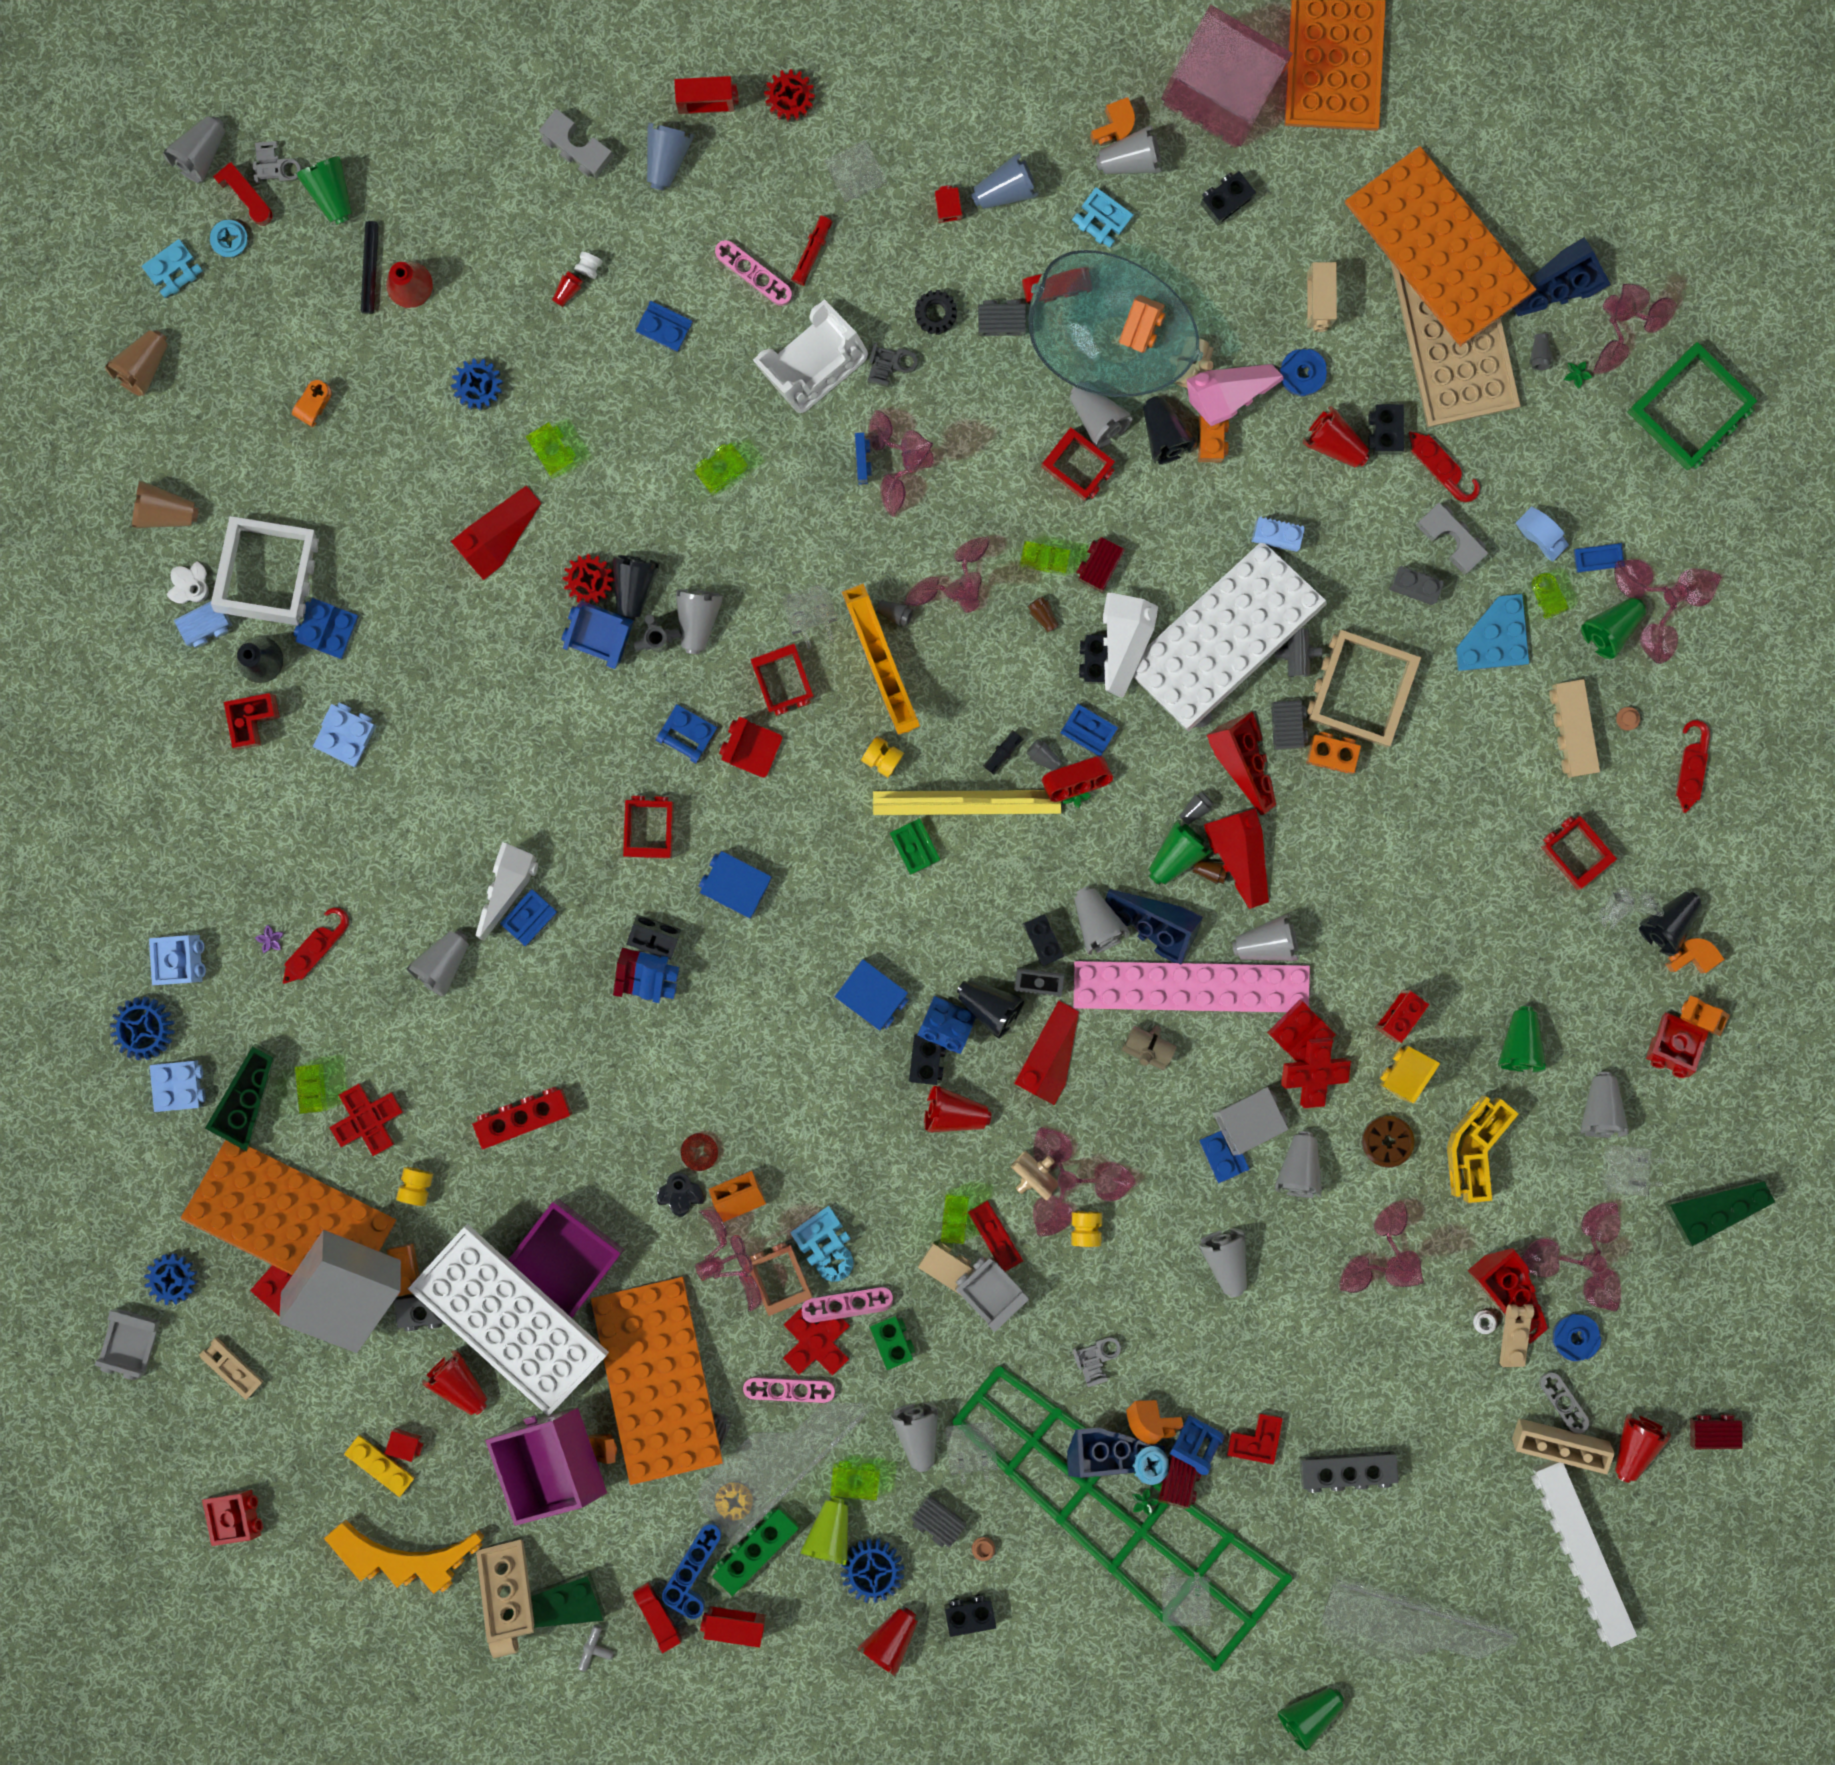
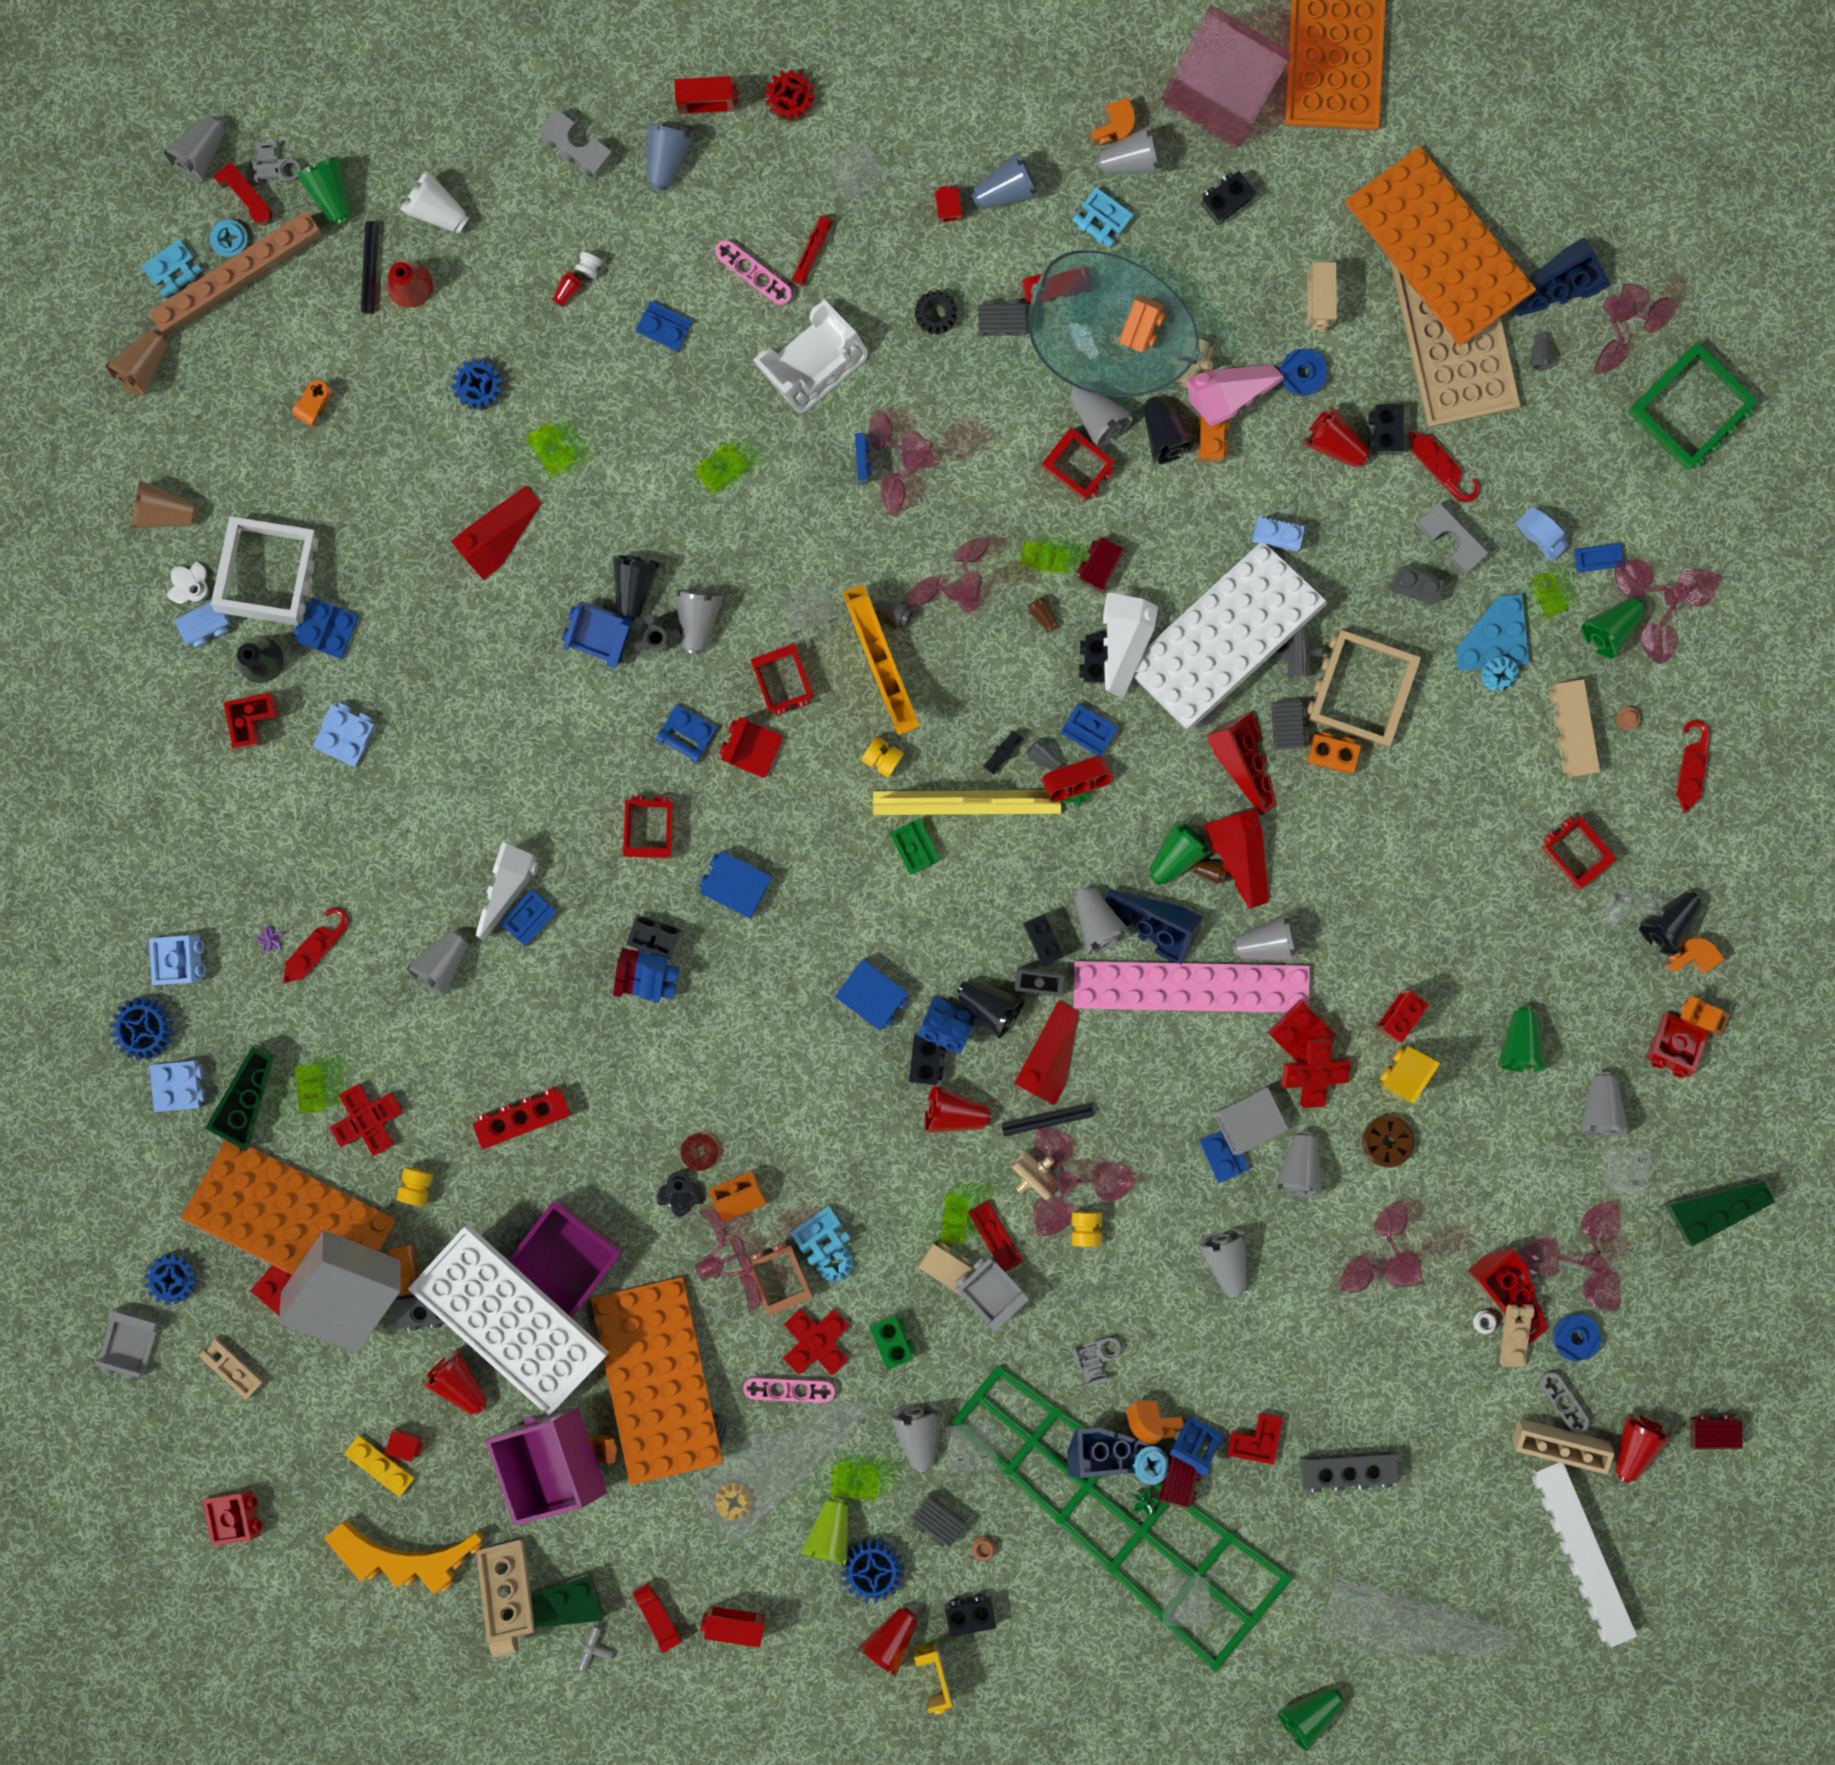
(236, 273): none -> nougat brick
(434, 205): none -> white cone
(574, 584): red gear -> none
(695, 1565): blue beam -> none
(733, 1580): green brick -> none
(846, 1300): bright pink beam -> none
(884, 360): dark grey piece -> none
(928, 1654): none -> yellow panel
(1047, 1119): none -> black axle
(1149, 1047): dark tan pin -> none
(1197, 807): dark grey cone -> none
(1475, 1147): yellow brick -> none
(1496, 666): none -> medium azure gear
(1577, 374): green plant -> none

